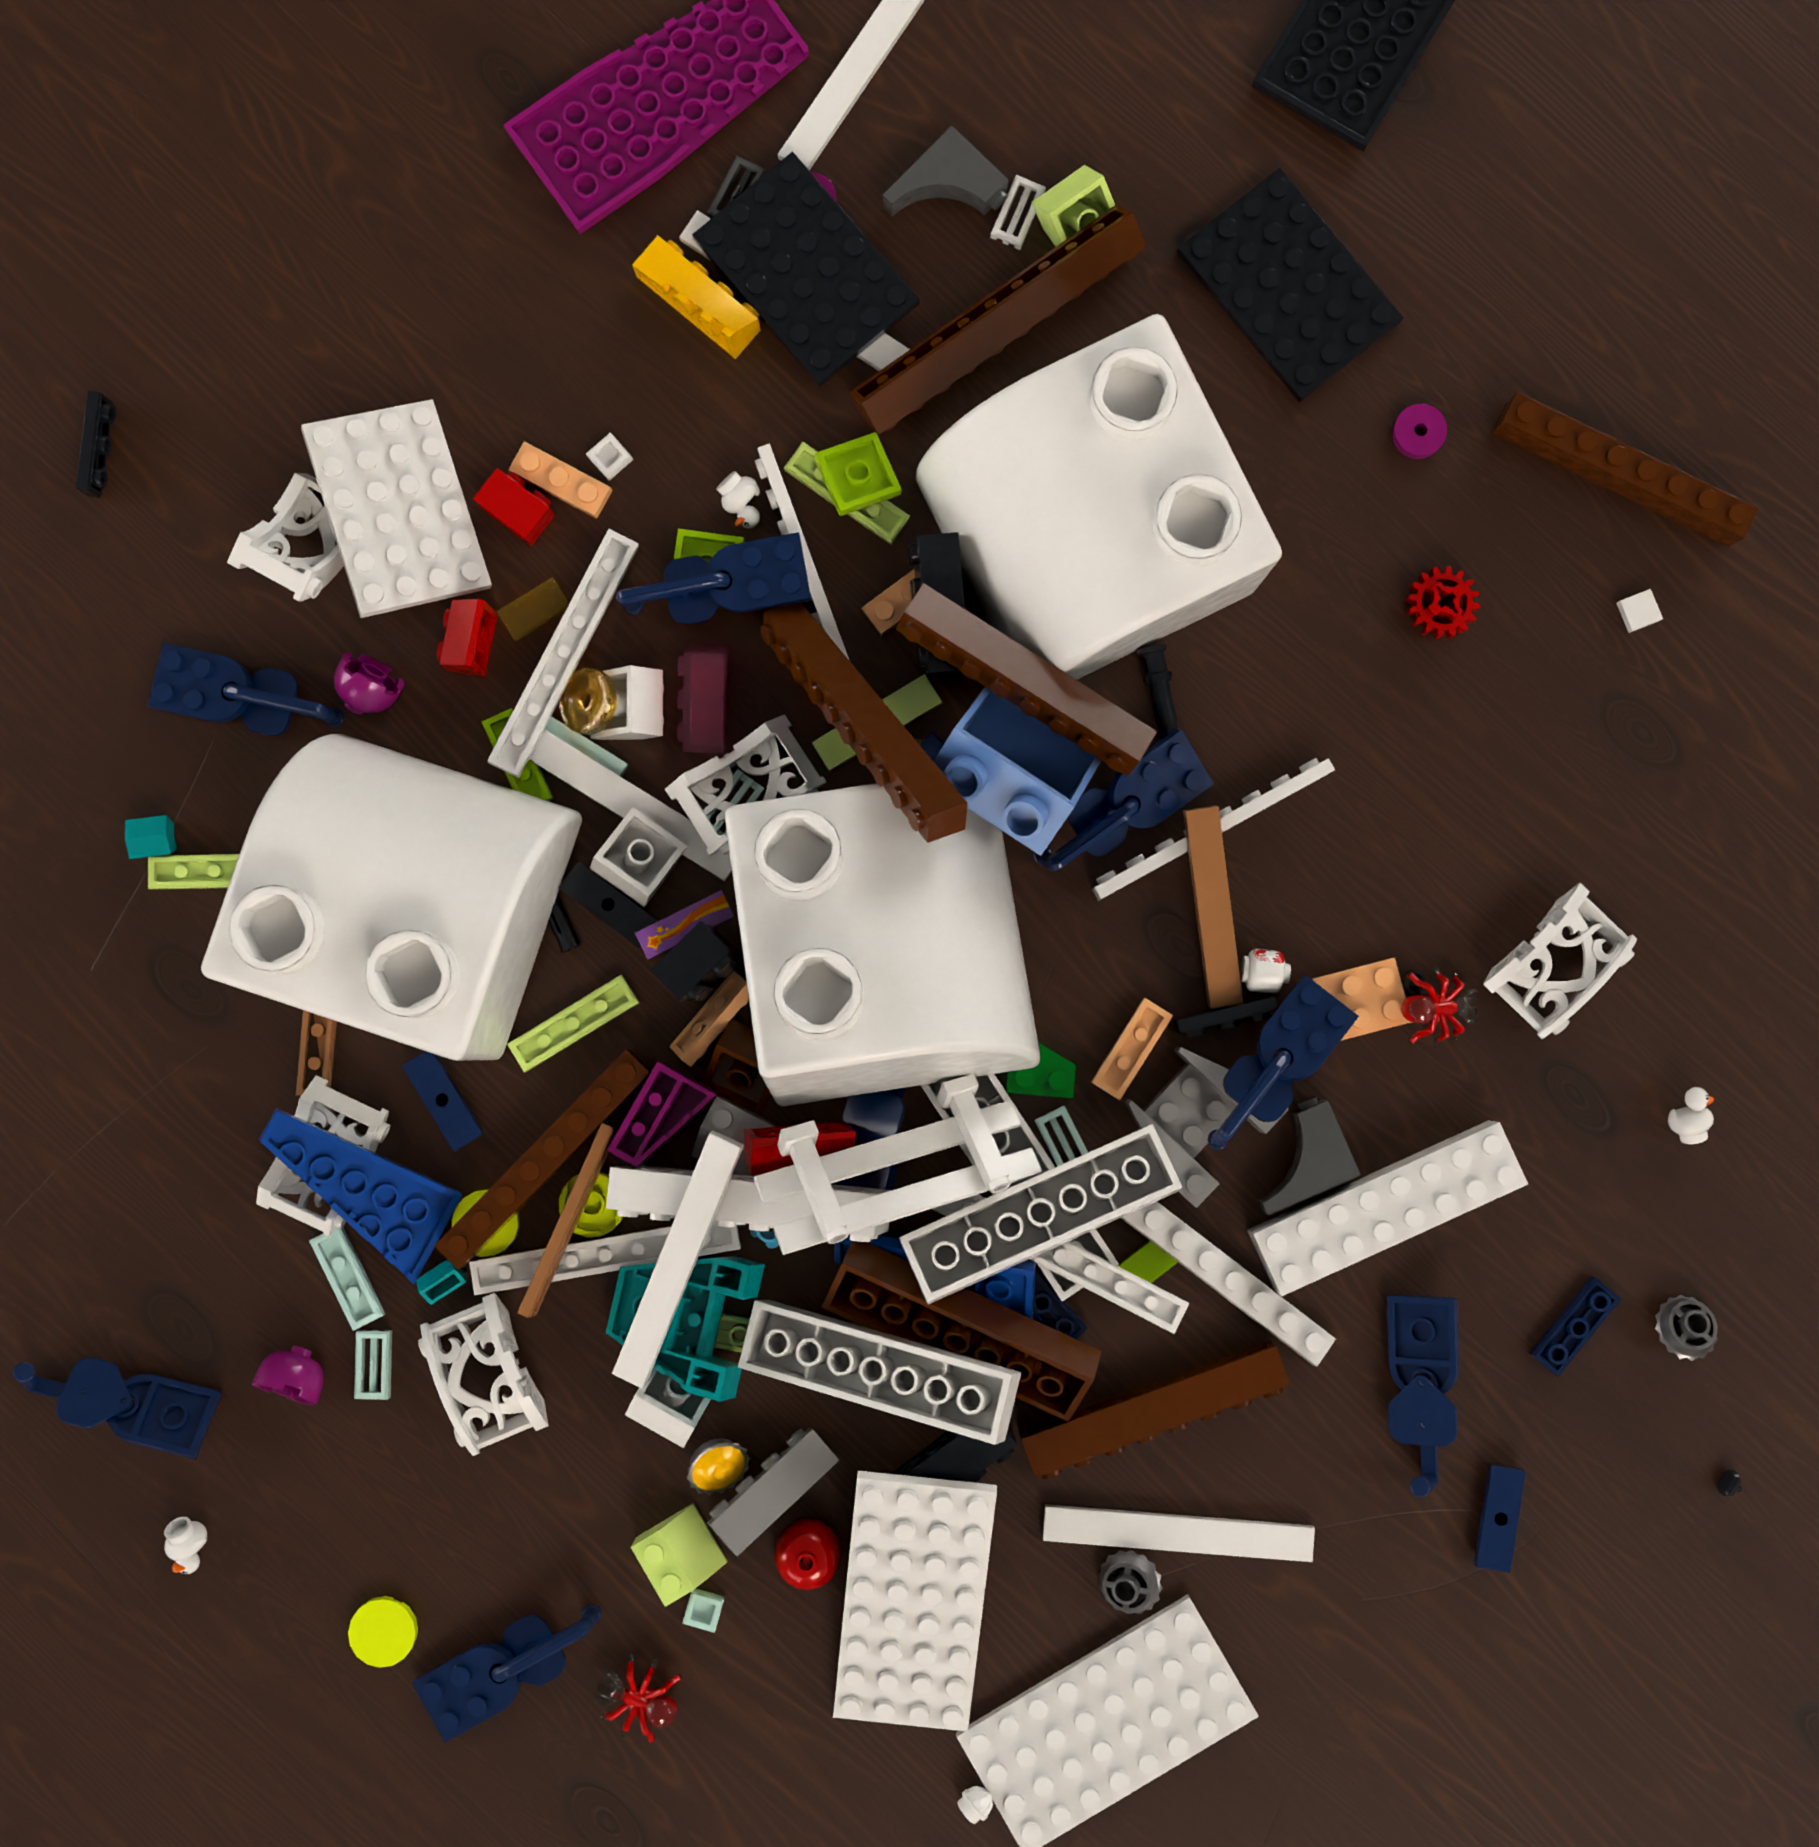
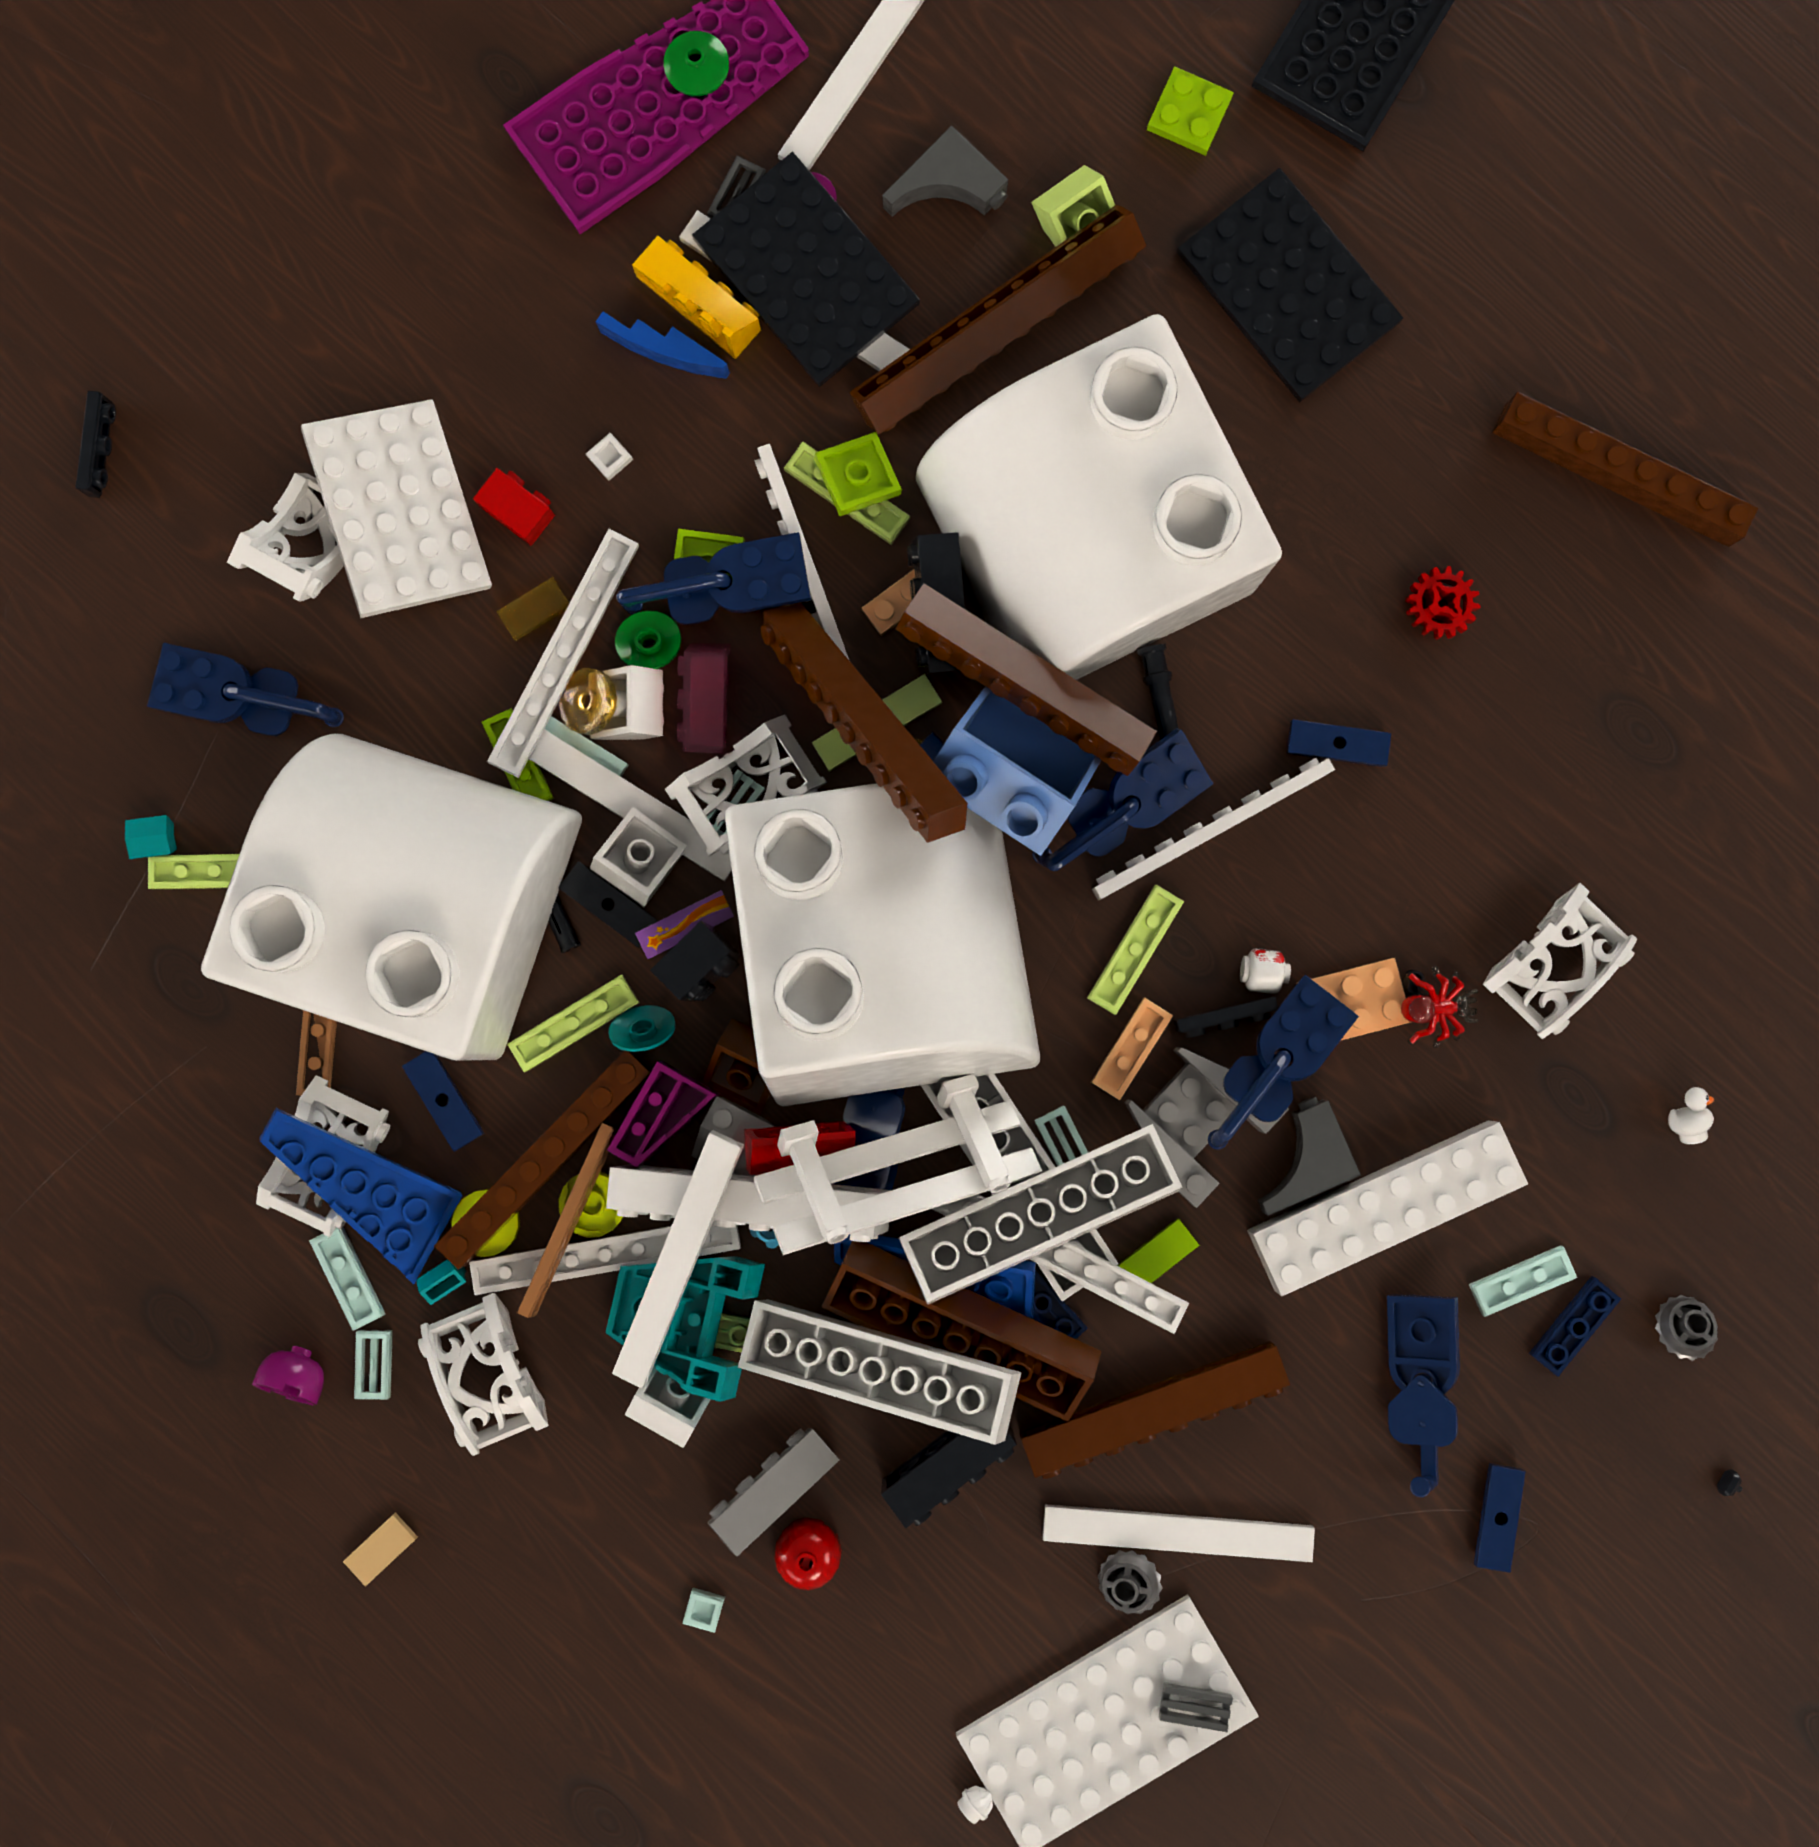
(165, 1412): dark blue plate -> none
(183, 1542): white animal -> none
(366, 684): magenta cylinder -> none
(380, 1549): none -> tan tile
(382, 1631): neon yellow tile -> none
(468, 637): red slope -> none
(471, 1690): dark blue plate -> none
(560, 480): light nougat plate -> none
(642, 1028): none -> teal dish
(645, 629): none -> green dish
(645, 1700): animal -> none
(672, 350): none -> blue slope
(678, 1554): yellowish green slope -> none
(701, 76): none -> green dish
(711, 1019): light nougat plate -> none
(717, 1466): yellow piece -> none
(736, 493): white animal -> none
(914, 1600): white plate -> none
(1008, 236): white tile -> none
(1051, 1077): green wing -> none
(1135, 949): none -> yellowish green tile
(1190, 111): none -> lime plate
(1192, 1720): none -> dark grey tile
(1213, 906): medium nougat tile -> none
(1232, 1281): white plate -> none
(1358, 744): none -> dark blue tile
(1429, 420): magenta piece -> none
(1522, 1280): none -> light aqua tile
(1639, 610): white tile -> none

